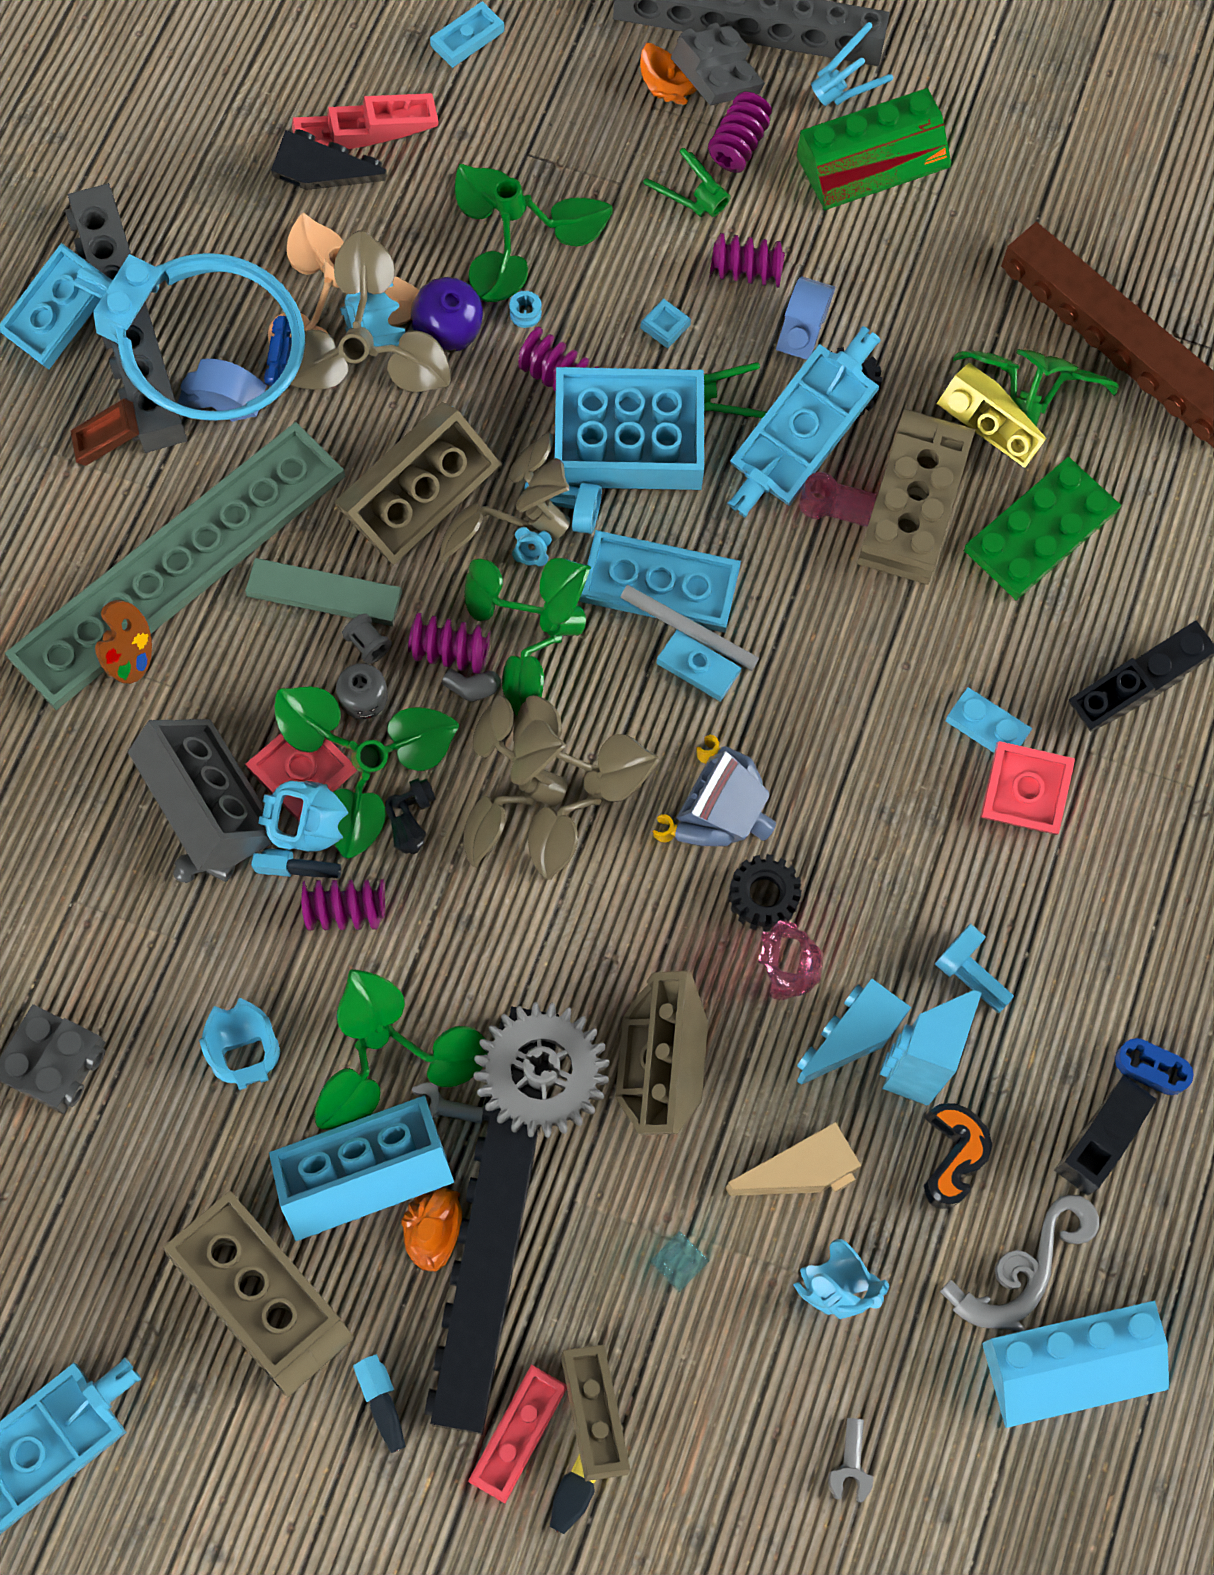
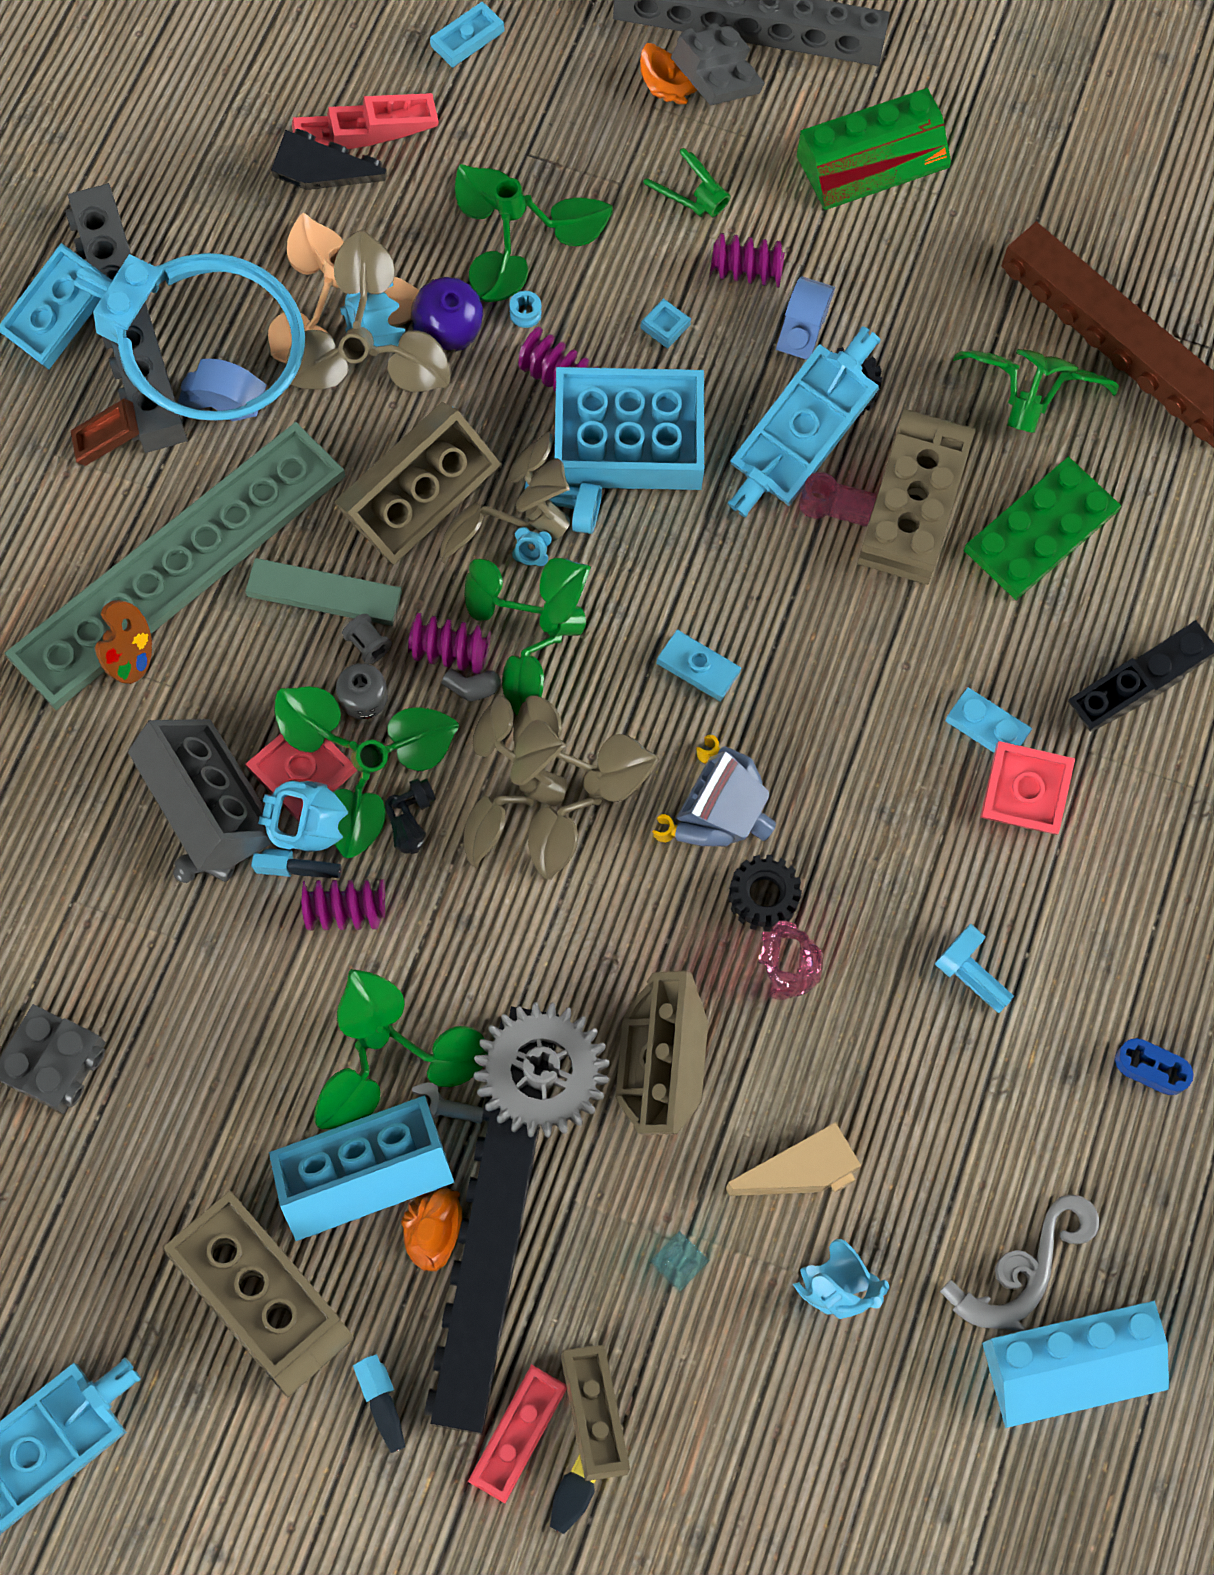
(234, 1029): medium azure helmet -> none
(278, 350): blue axle -> none
(681, 579): medium azure tile -> none
(689, 627): light grey bar -> none
(710, 391): green plant -> none
(740, 131): magenta piece -> none
(831, 84): medium azure plant -> none
(851, 1464): light grey bar -> none
(863, 1029): medium azure slope -> none
(929, 1049): medium azure slope -> none
(969, 1154): black animal -> none
(992, 413): light yellow slope -> none
(1106, 1136): black slope -> none

